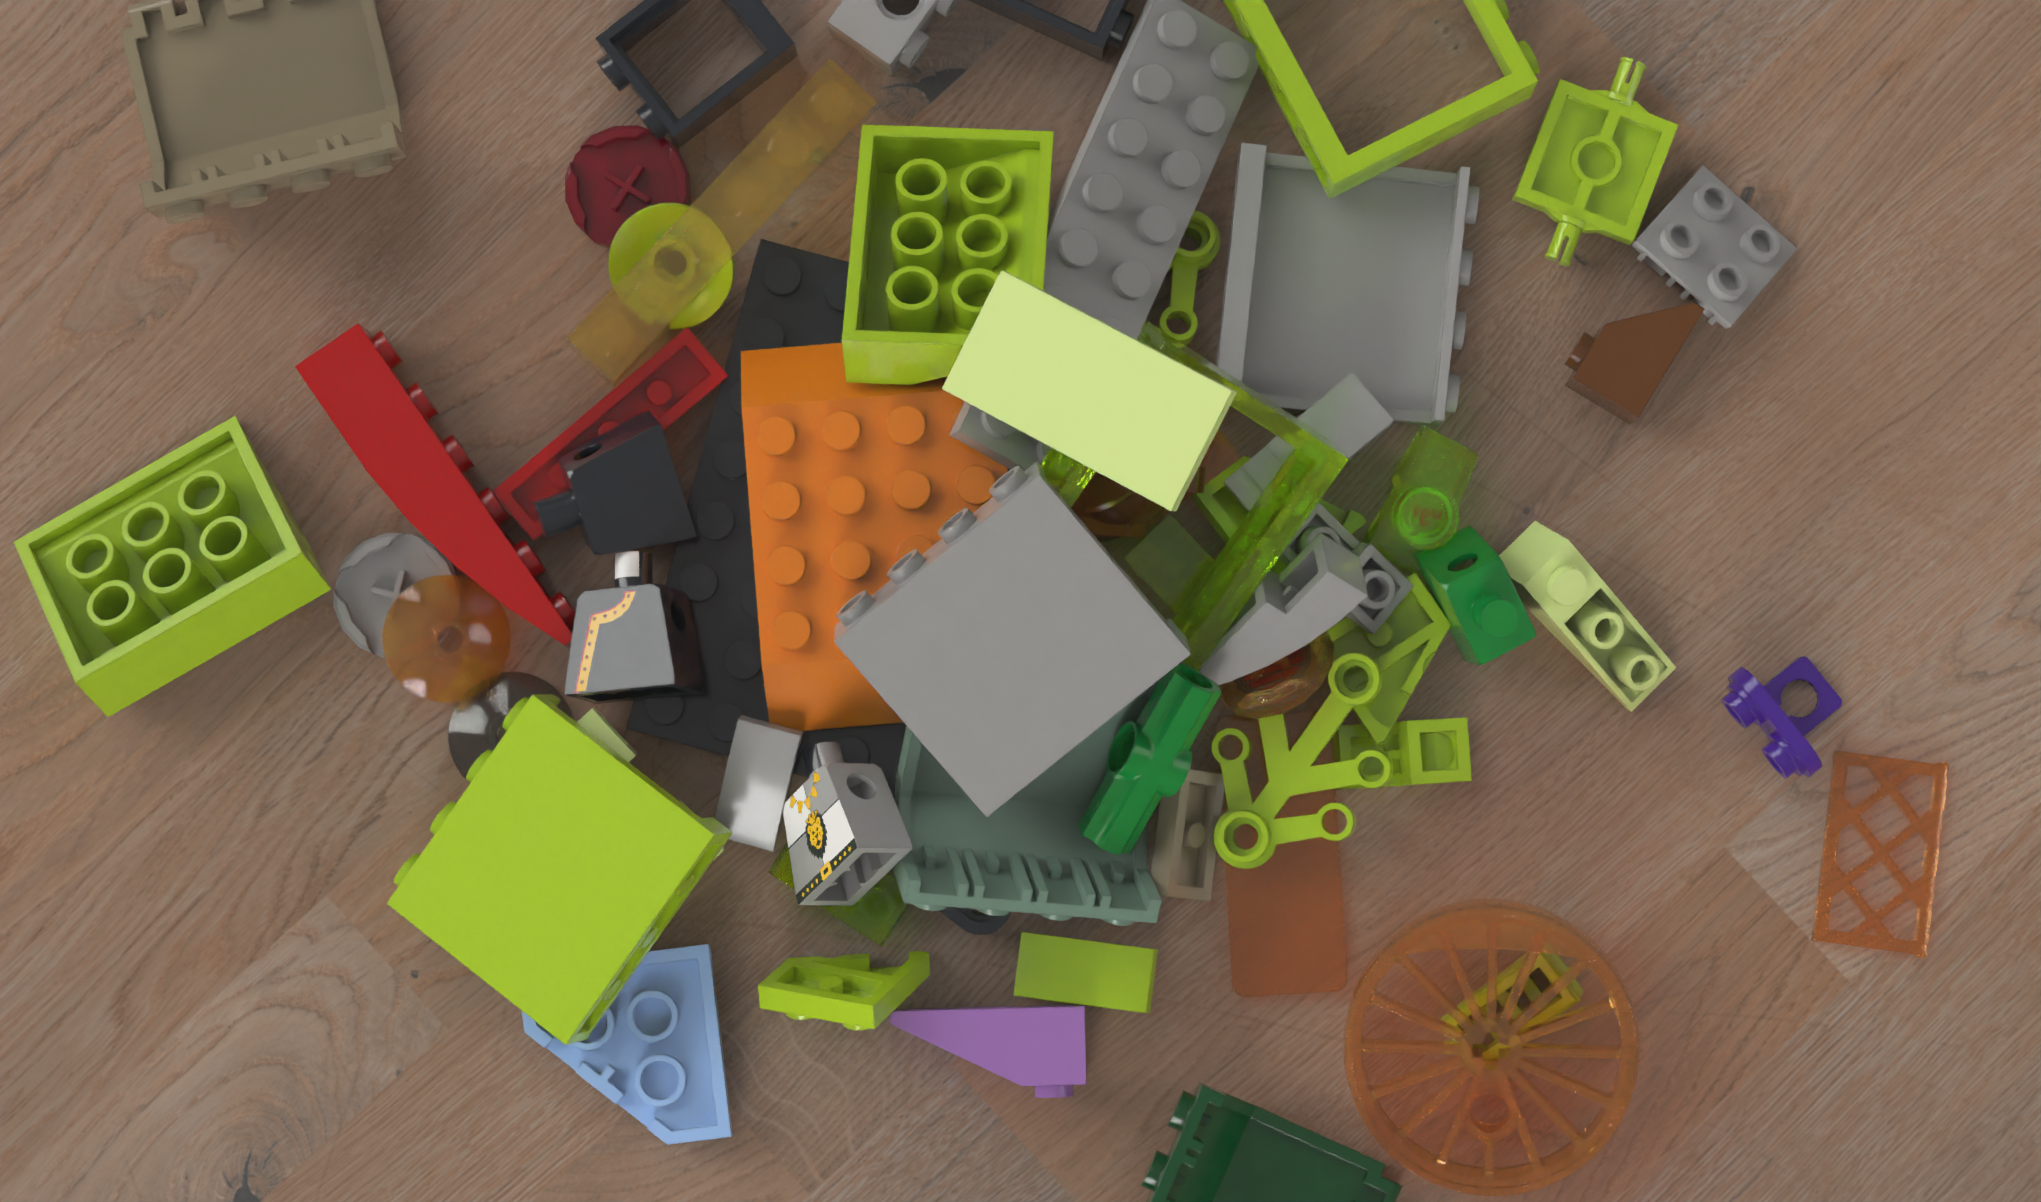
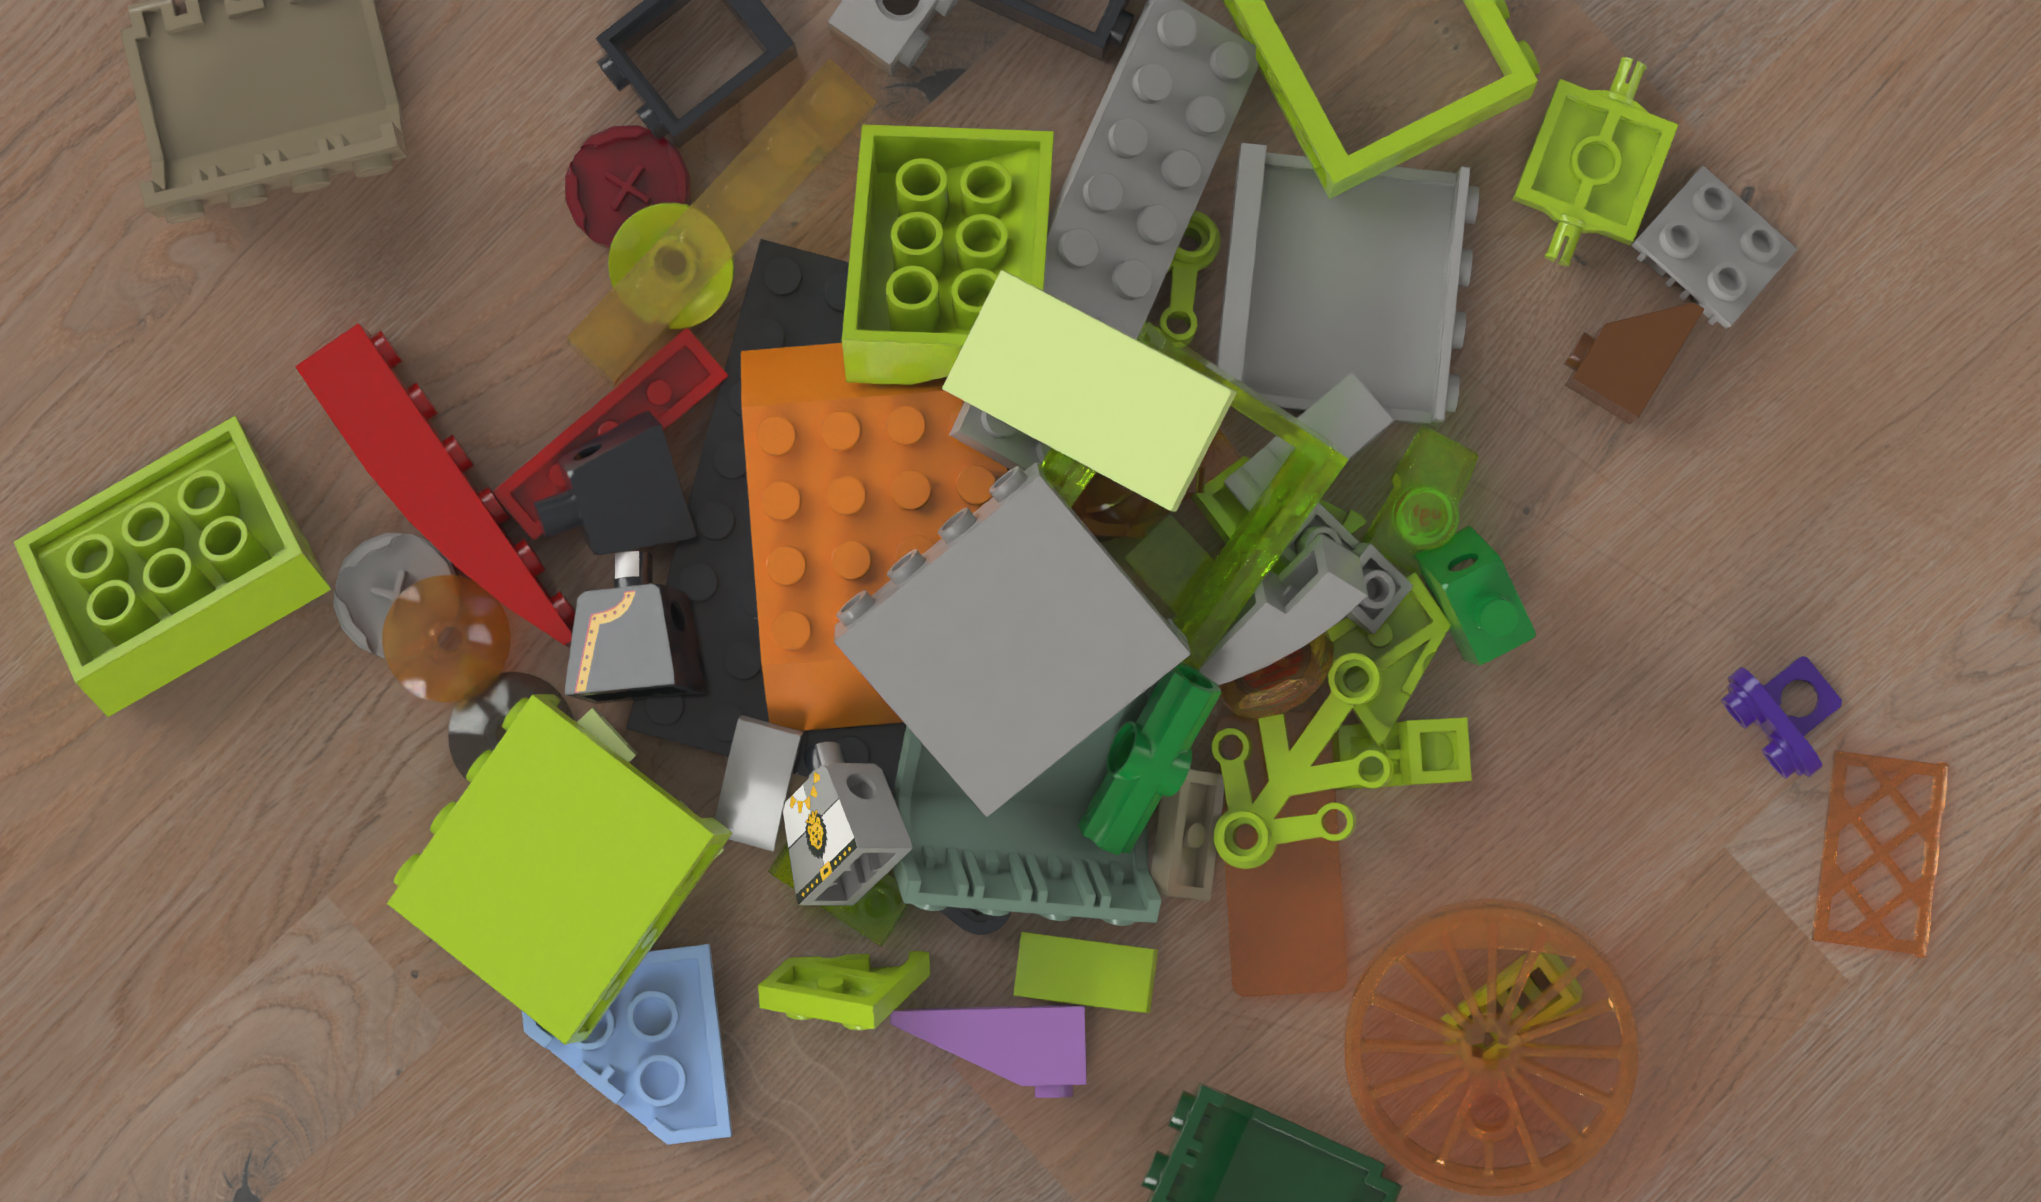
(1585, 614): yellowish green slope -> none

